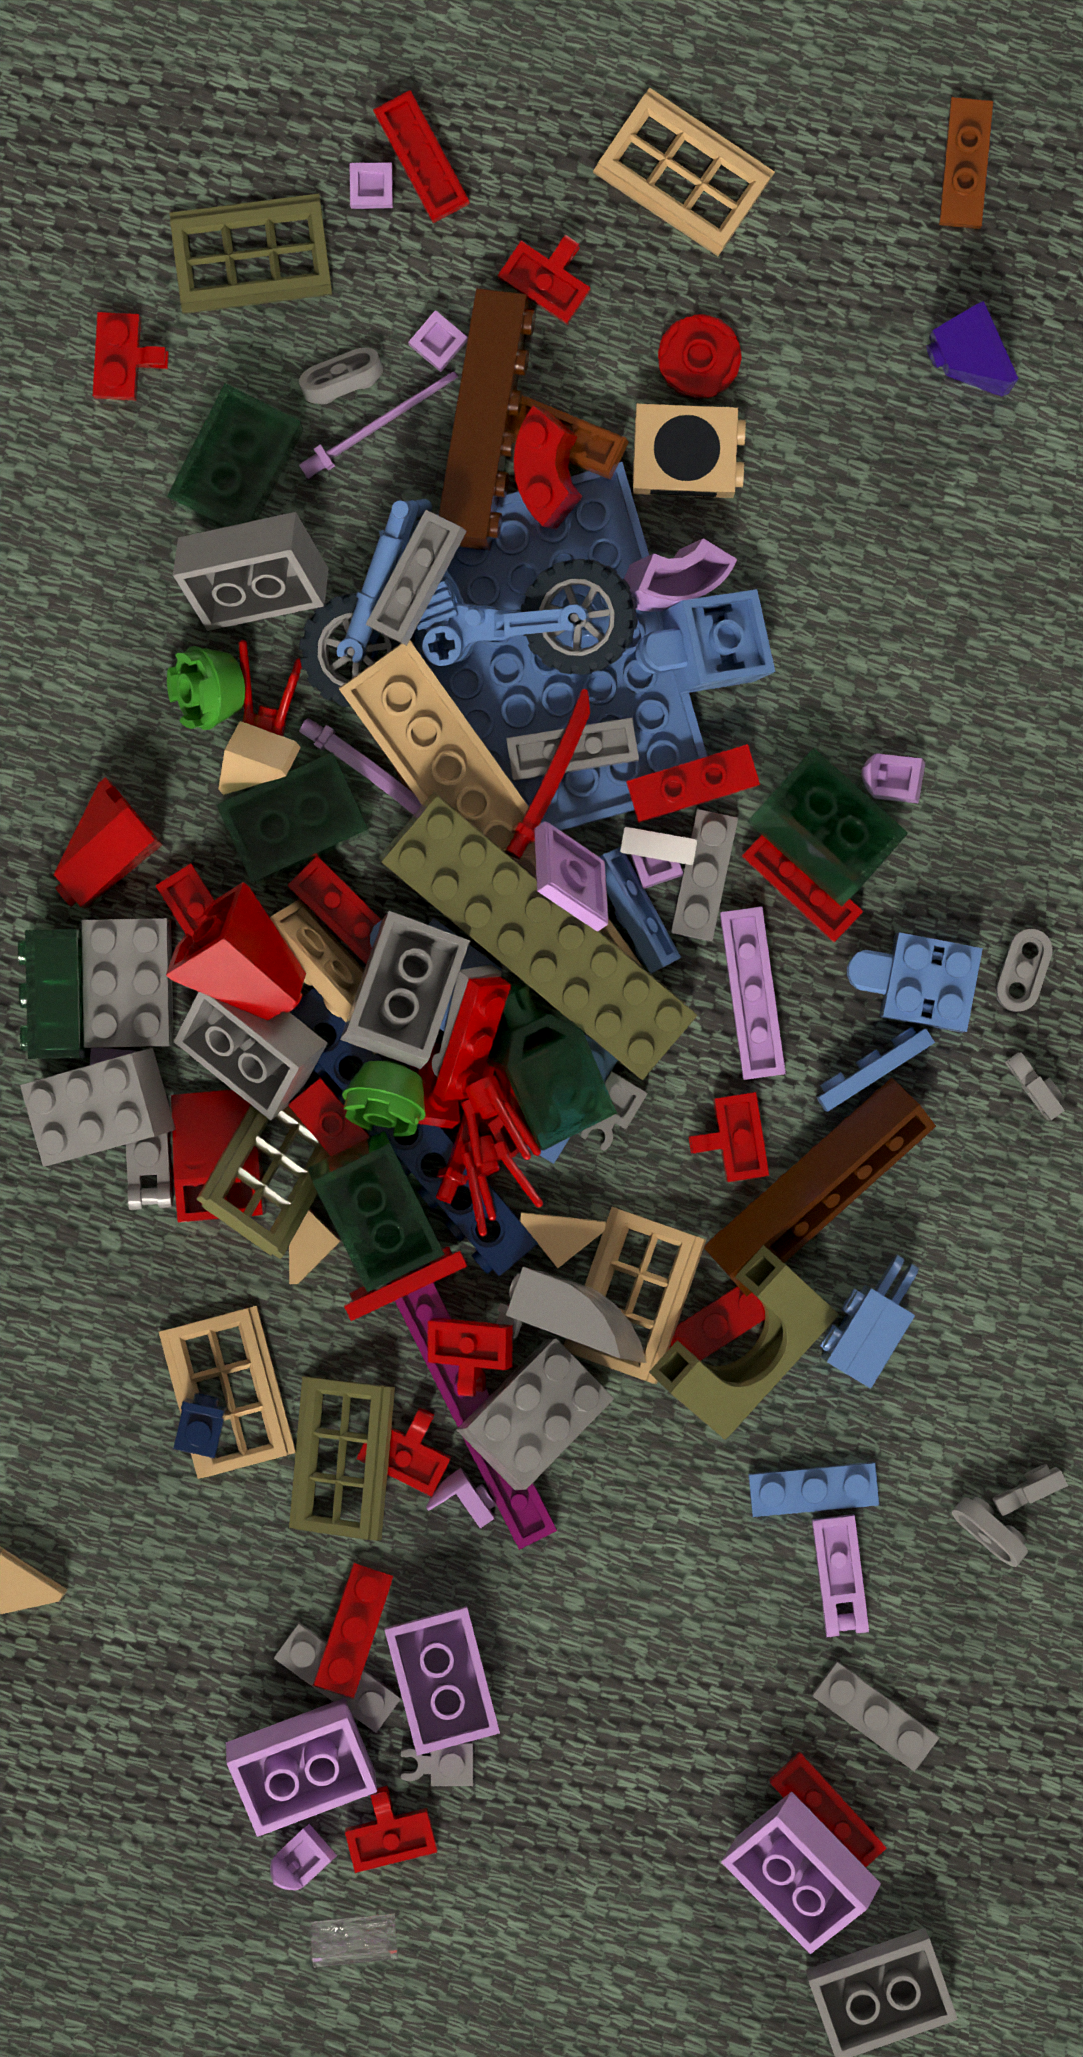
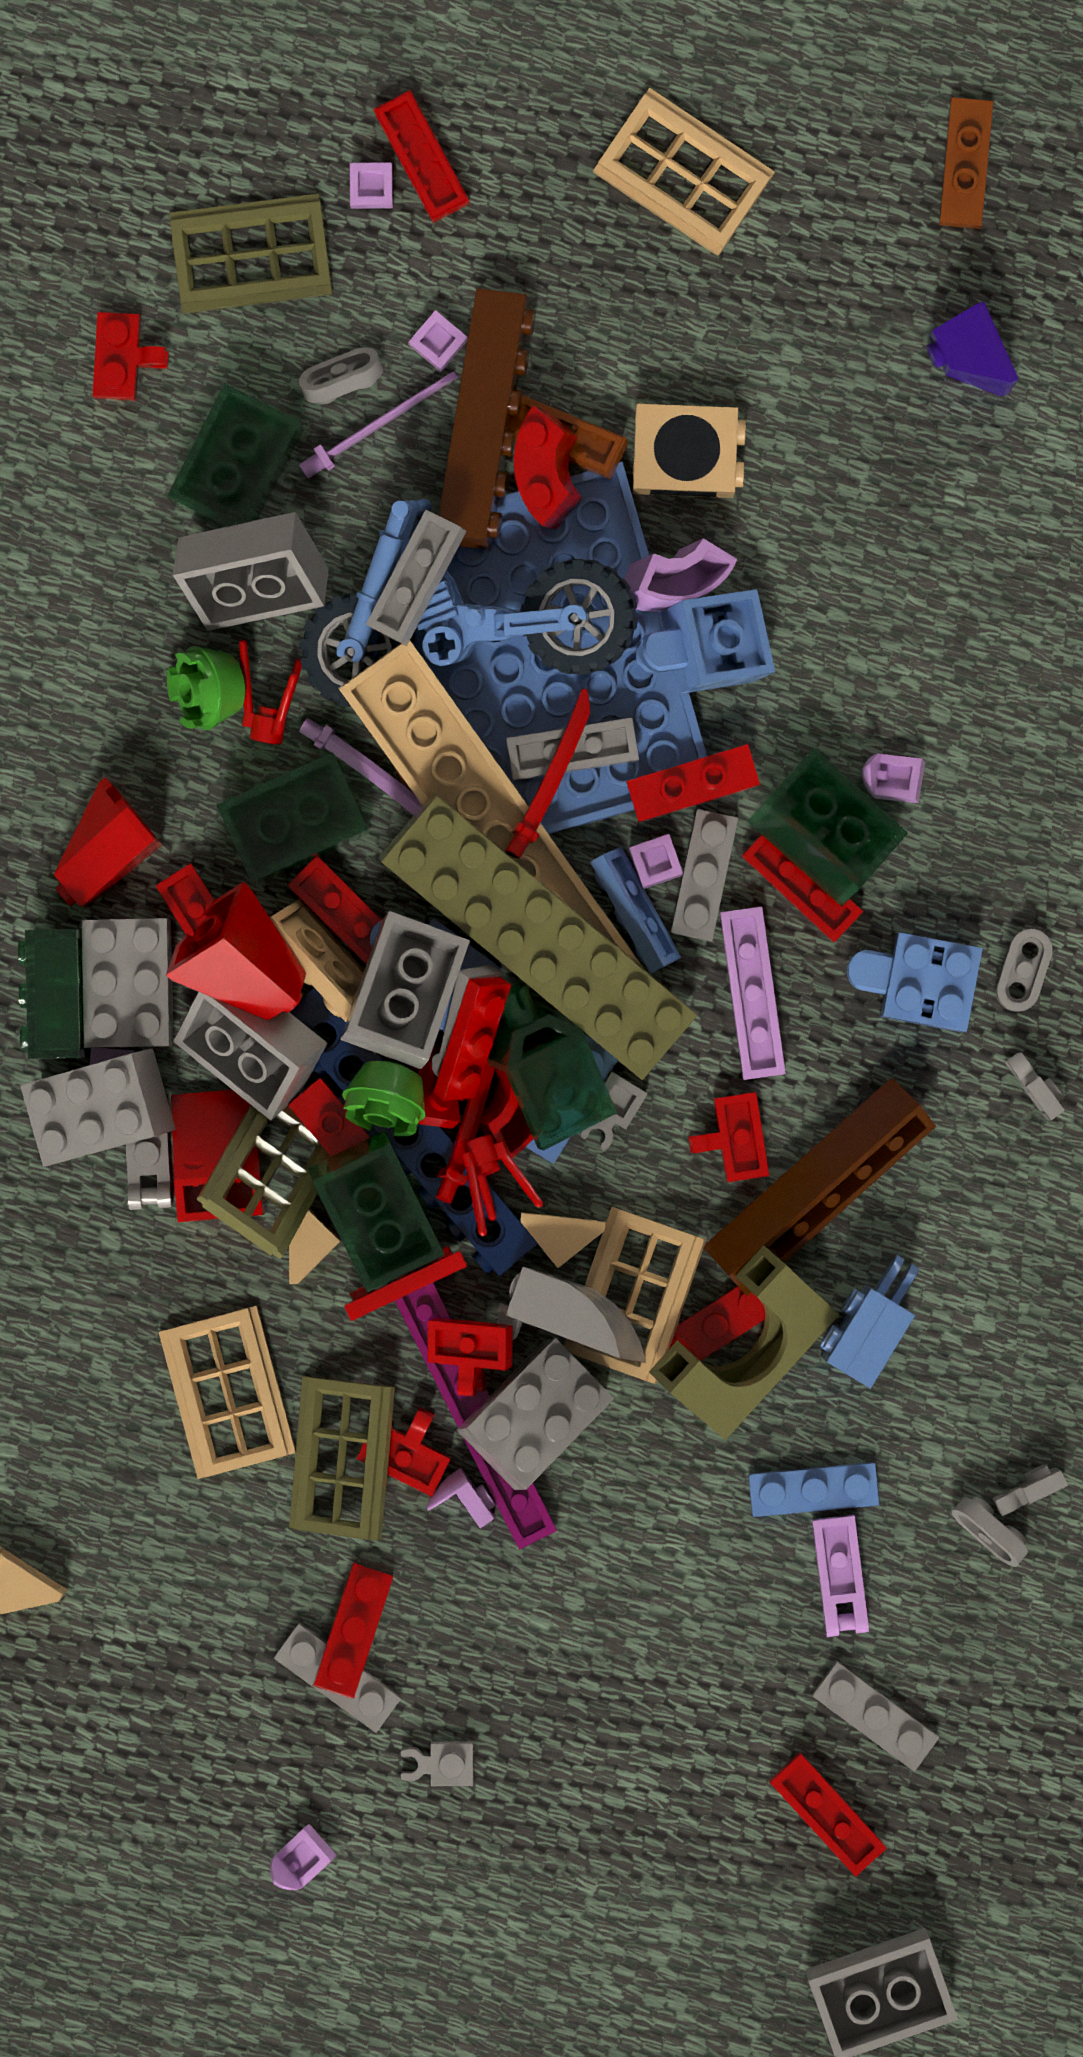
(200, 1425): dark blue bracket -> none
(255, 758): tan slope -> none
(301, 1767): lavender brick -> none
(354, 1940): clear plate -> none
(390, 1836): red plate -> none
(442, 1680): lavender brick -> none
(491, 1100): red plant -> none
(546, 279): red plate -> none
(571, 876): lavender tile -> none
(658, 846): white sticker -> none
(704, 369): red tile -> none
(801, 1873): lavender brick -> none
(874, 1067): medium blue plate -> none

